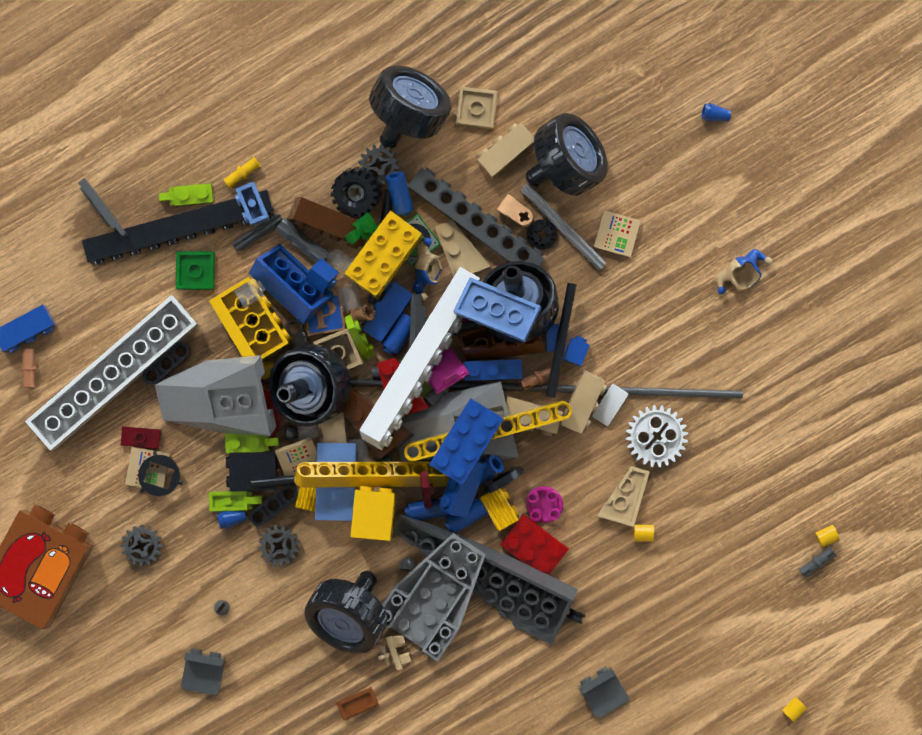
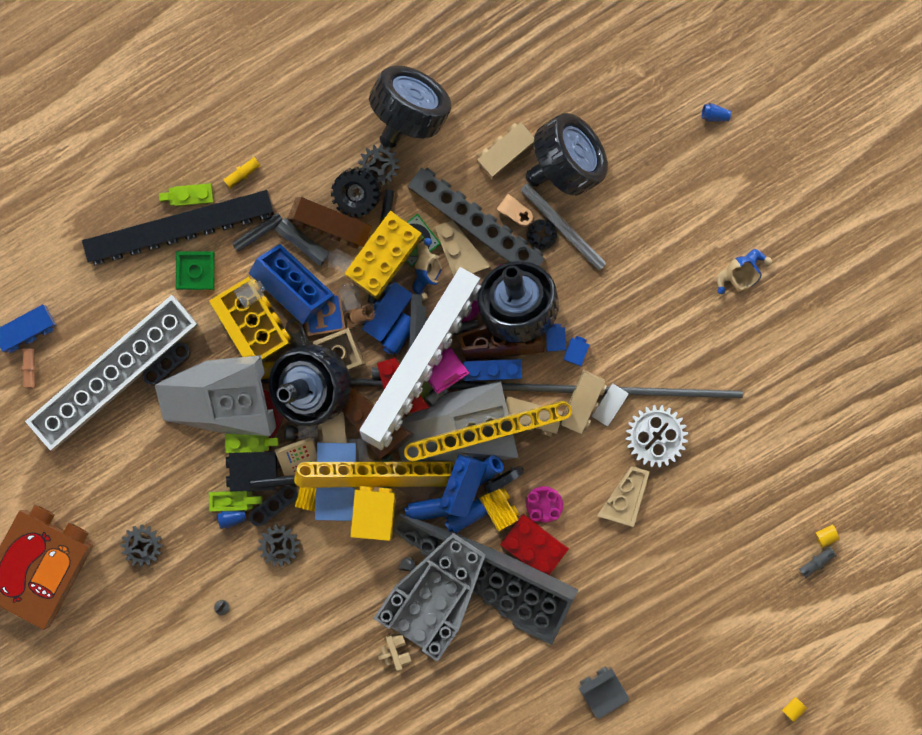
(101, 207): dark grey piece -> none
(140, 437): dark red plate -> none
(153, 489): black piece -> none
(155, 473): tan tile -> none
(203, 671): dark grey bracket -> none
(254, 208): medium blue brick -> none
(322, 276): blue brick -> none
(347, 614): black wheel -> none
(357, 703): dark orange tile -> none
(359, 339): lime hinge -> none
(363, 227): green plate -> none
(399, 193): blue brick -> none
(427, 489): dark red plate -> none
(466, 441): blue plate -> none
(476, 107): tan tile -> none
(497, 309): medium blue plate -> none
(536, 378): nougat pin -> none
(561, 340): black piece -> none
(575, 615): black bush -> none
(617, 234): tan tile -> none
(643, 533): yellow gear -> none

